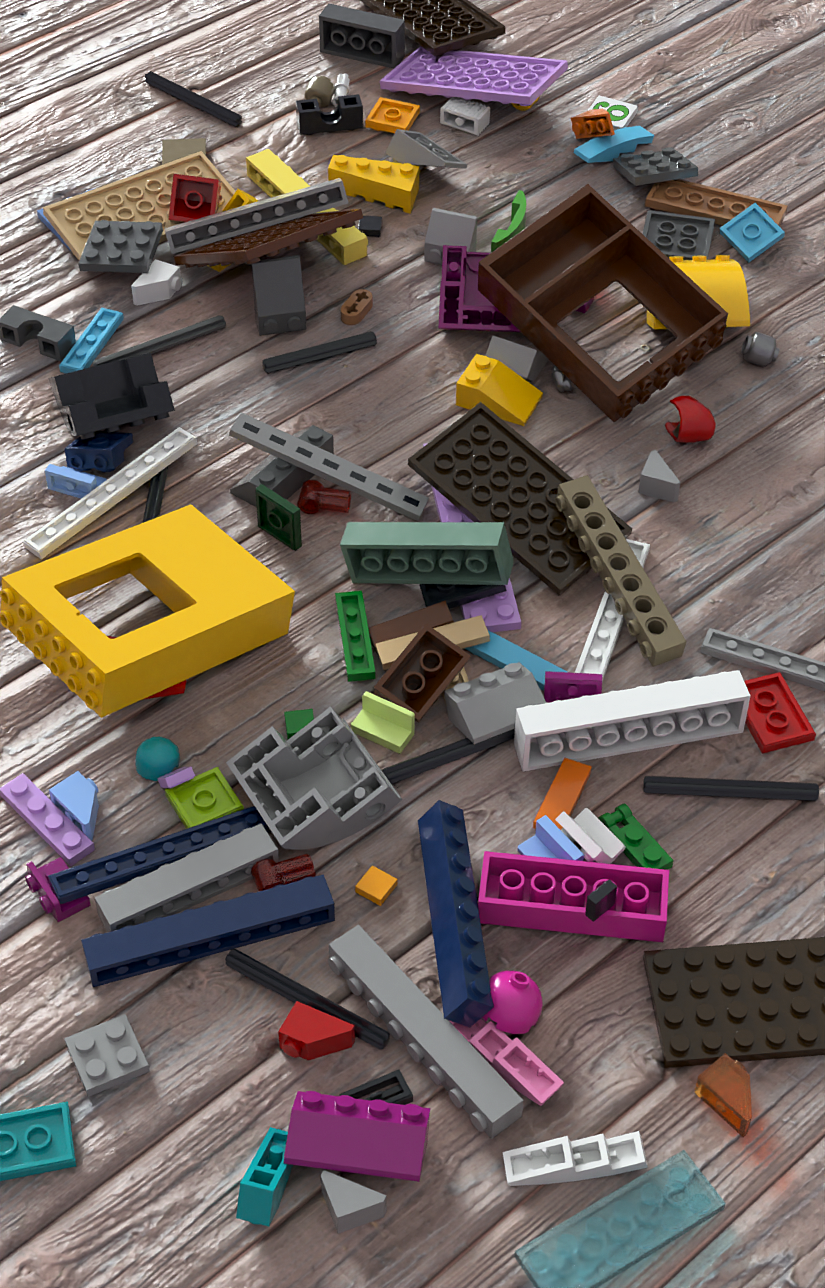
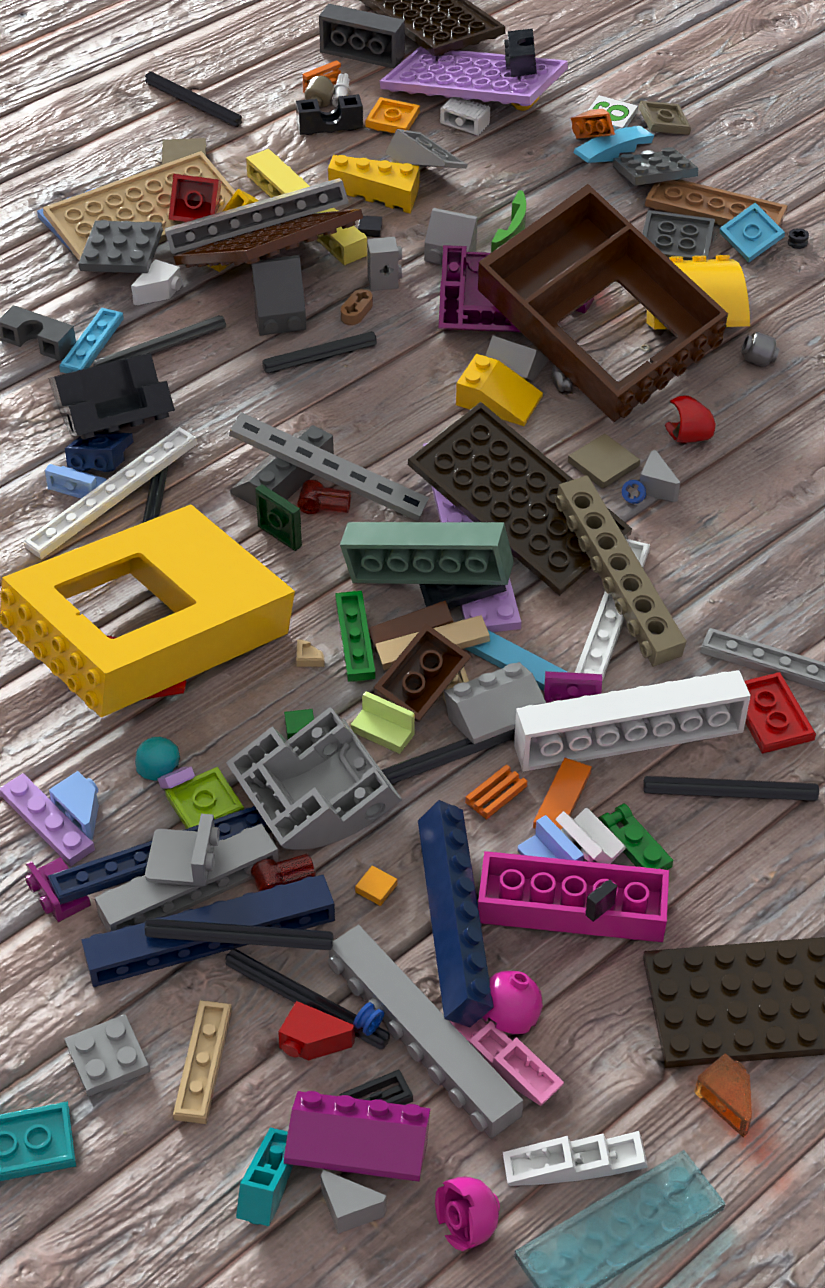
(183, 855): none -> light grey bracket
(202, 1062): none -> tan tile
(239, 934): none -> black axle
(308, 655): none -> tan tile
(333, 66): none -> orange tile
(368, 1018): none -> blue bush
(383, 263): none -> light grey brick
(468, 1211): none -> dark pink cylinder
(492, 788): none -> orange tile
(520, 53): none -> black arch
(604, 460): none -> dark tan tile
(641, 488): none -> blue bush
(664, 117): none -> dark tan tile
(798, 238): none -> black bush

